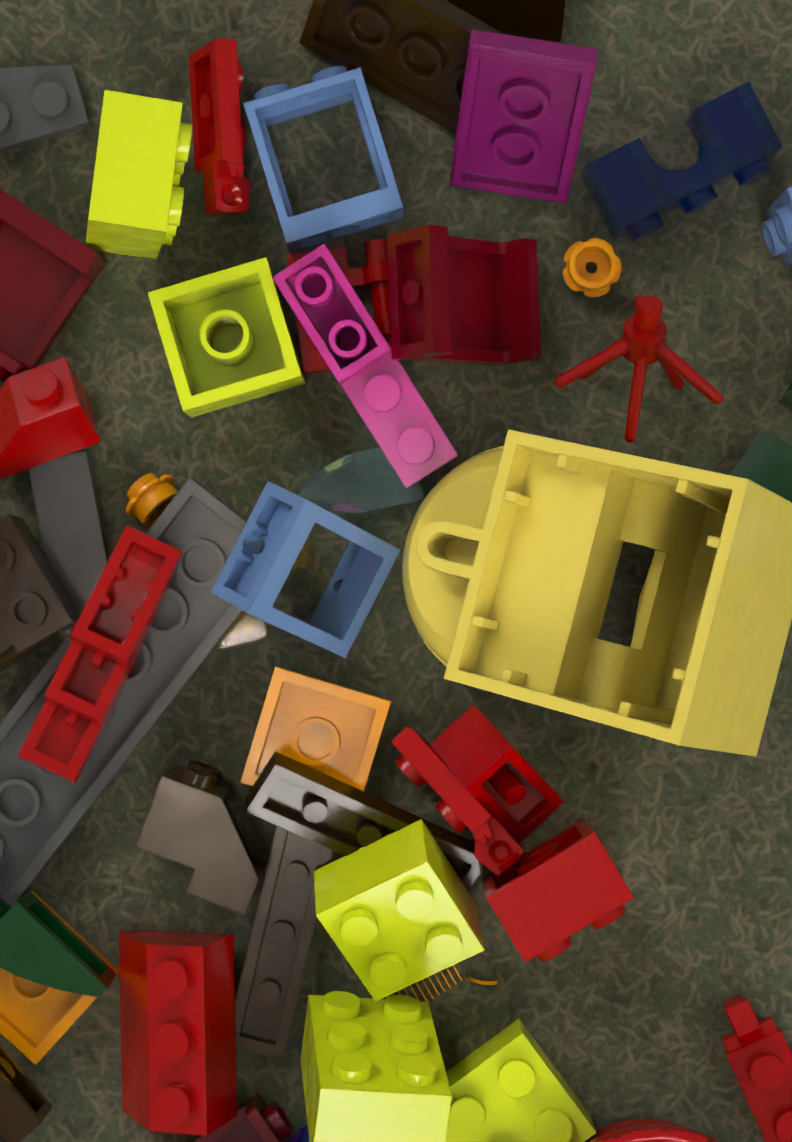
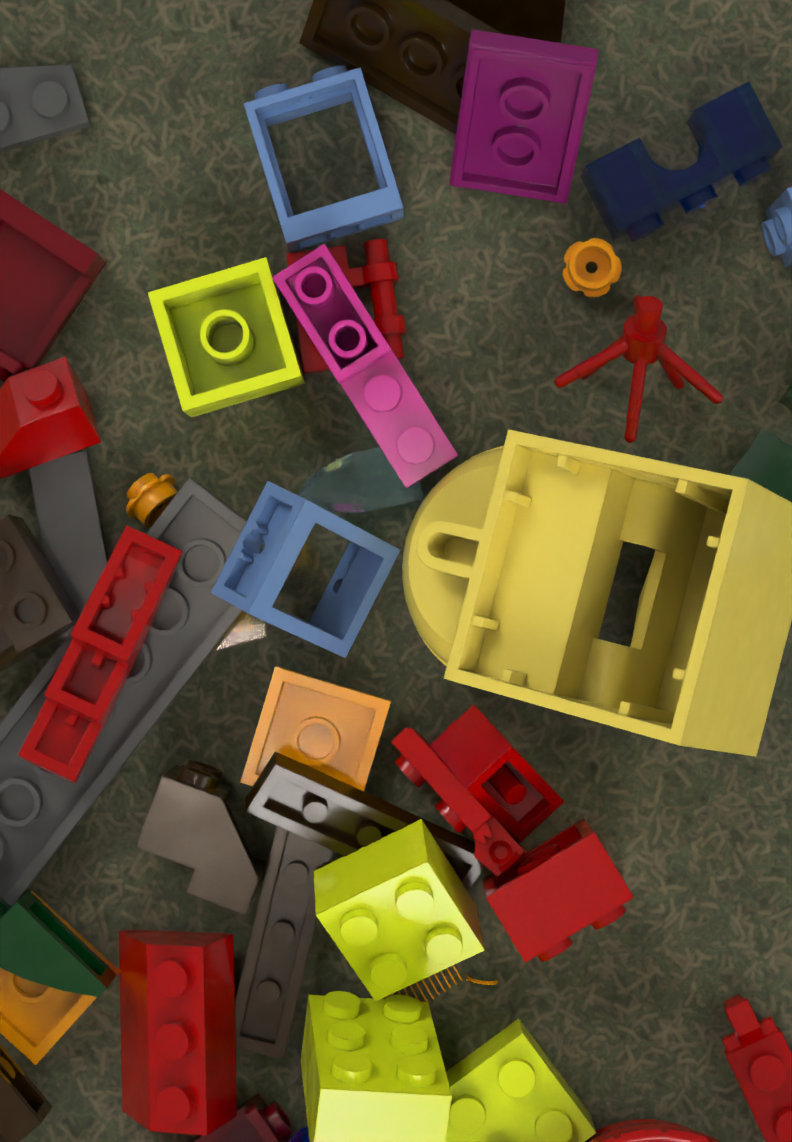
(136, 164): neon yellow brick -> none
(218, 127): red hinge -> none
(463, 298): dark red panel -> none

